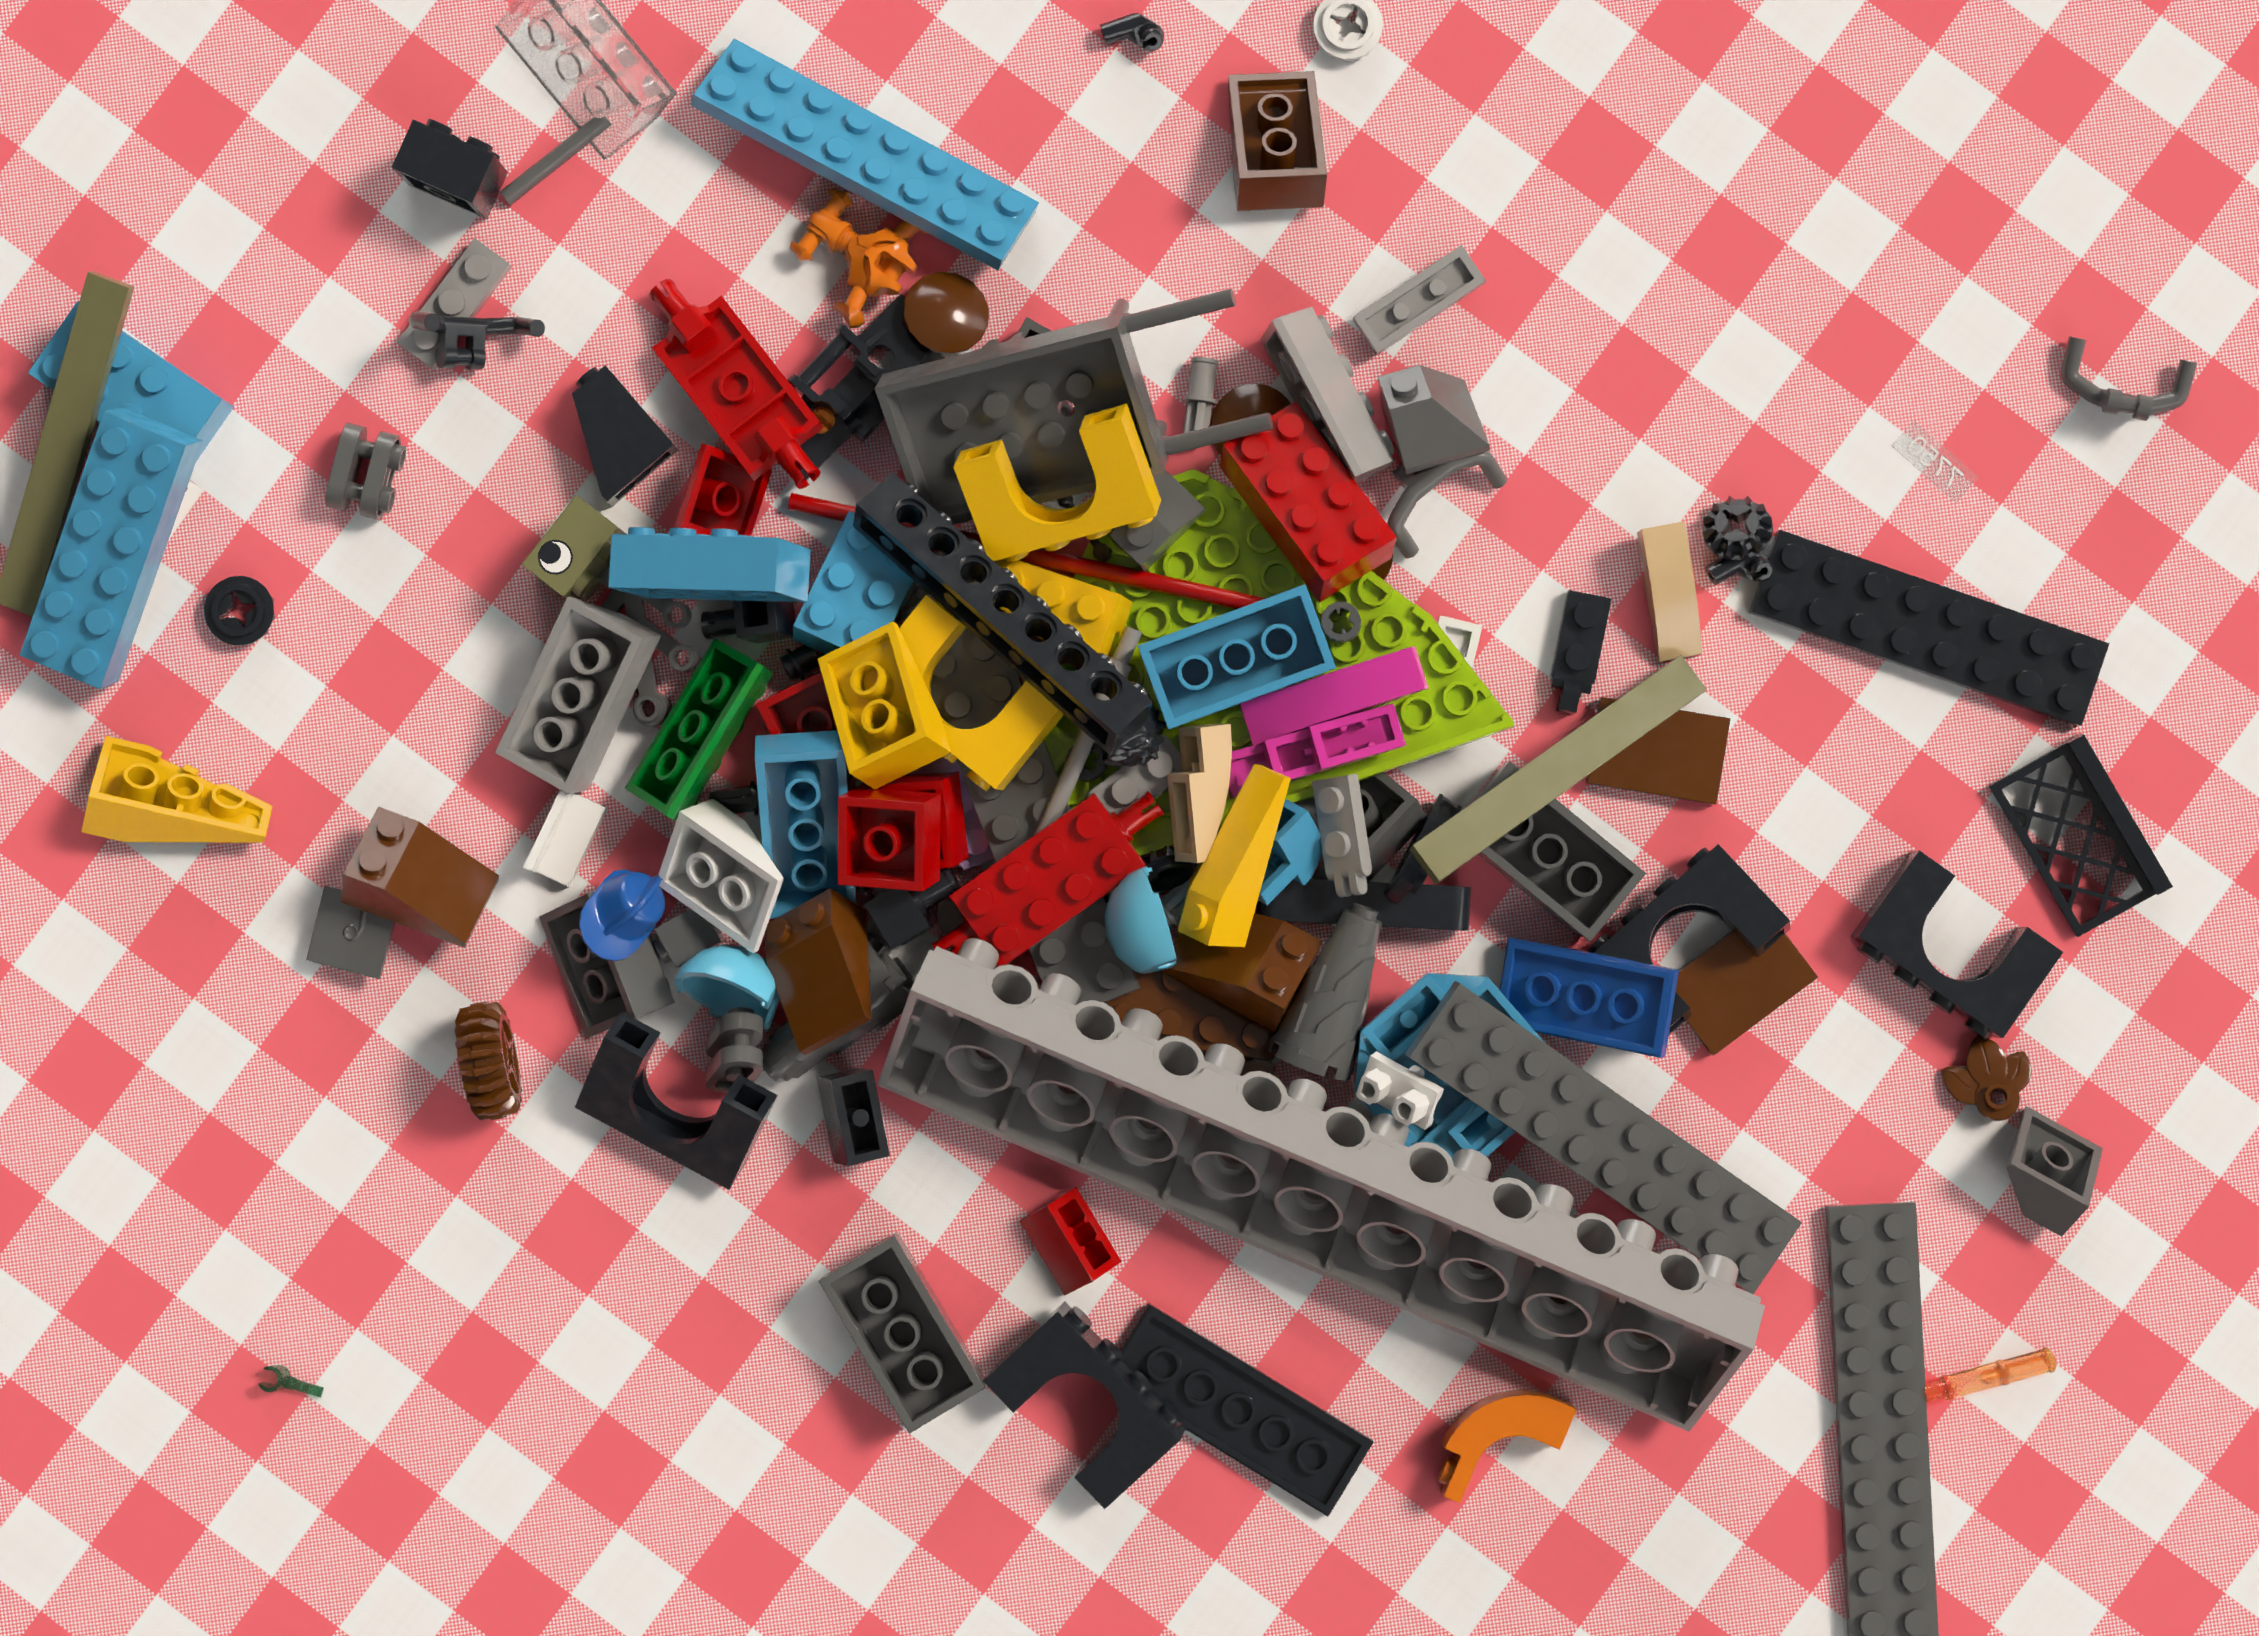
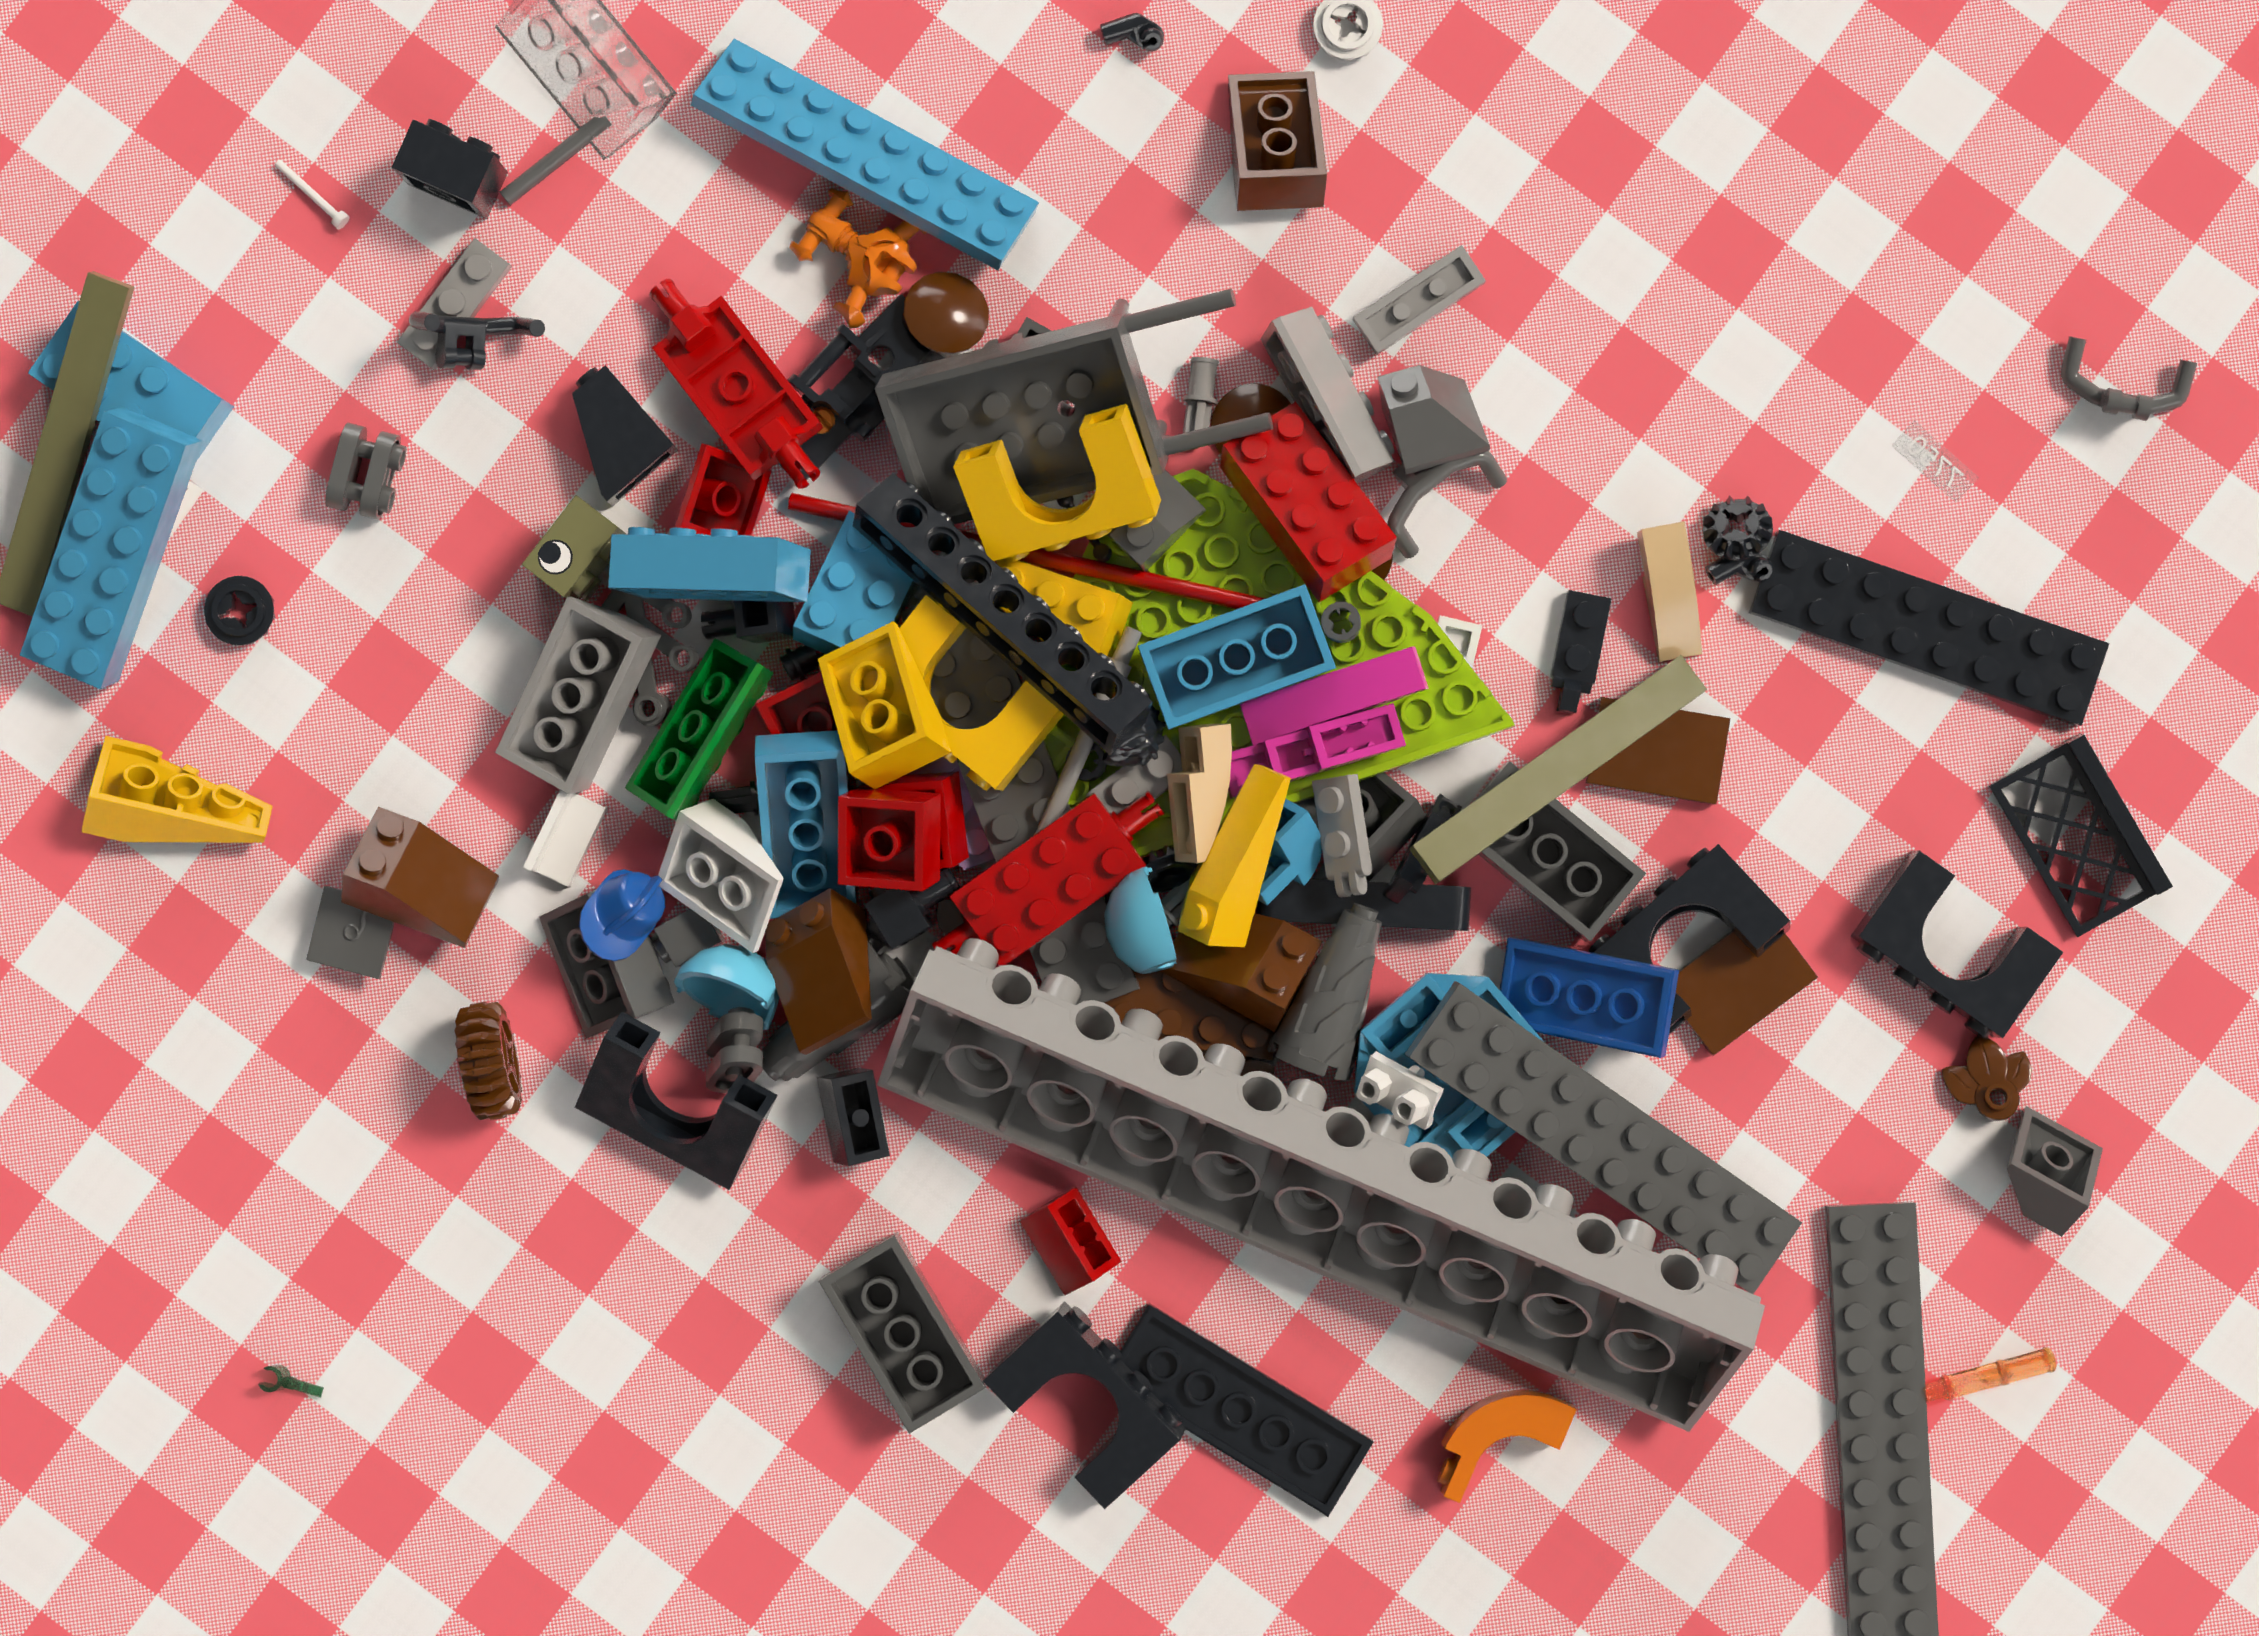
(339, 219): none -> white piece

